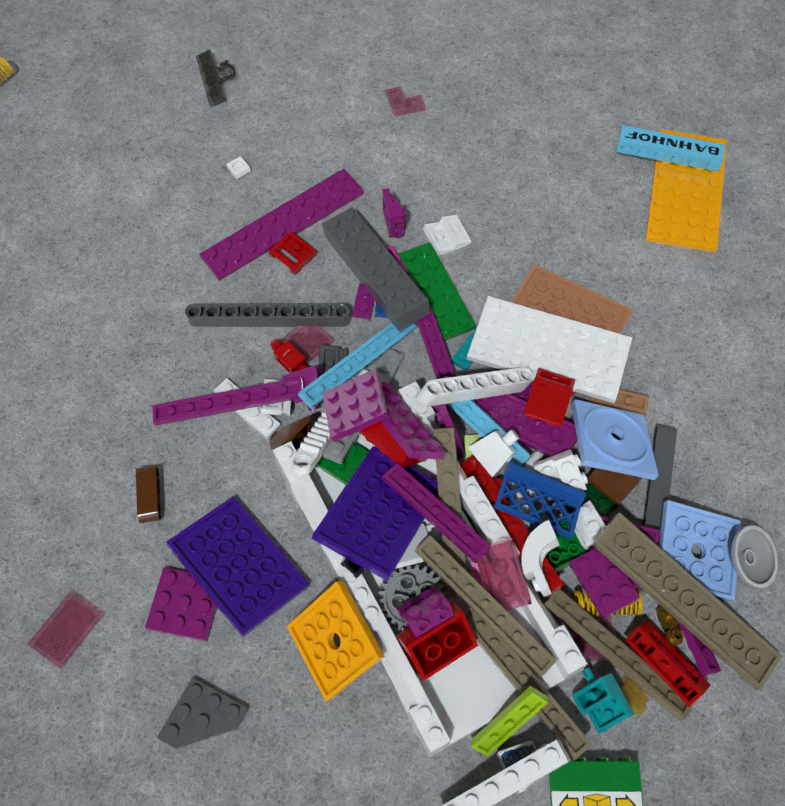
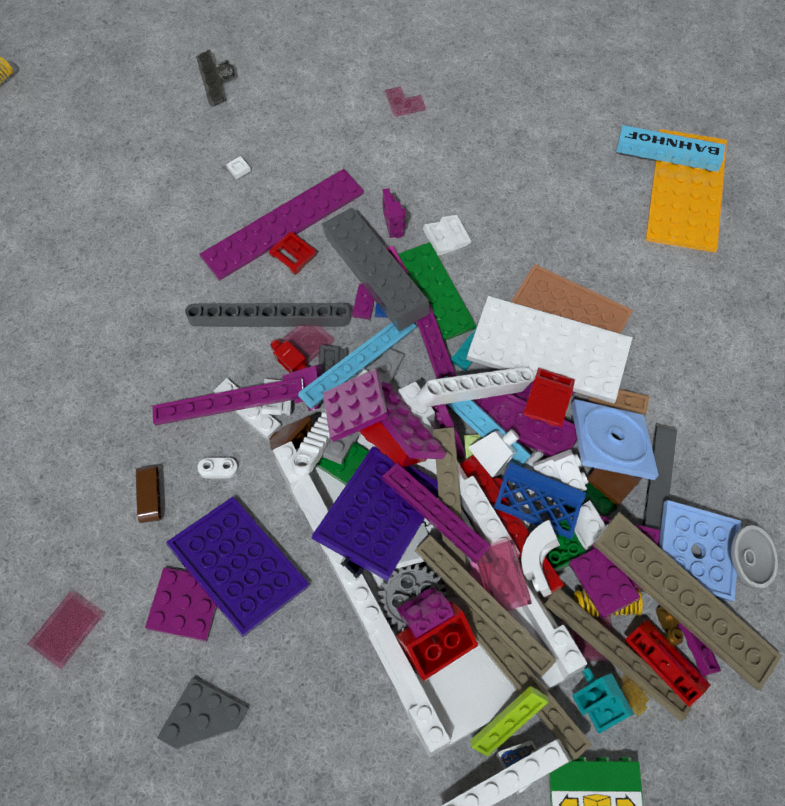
(217, 468): none -> white plate
(314, 633): light orange piece -> none

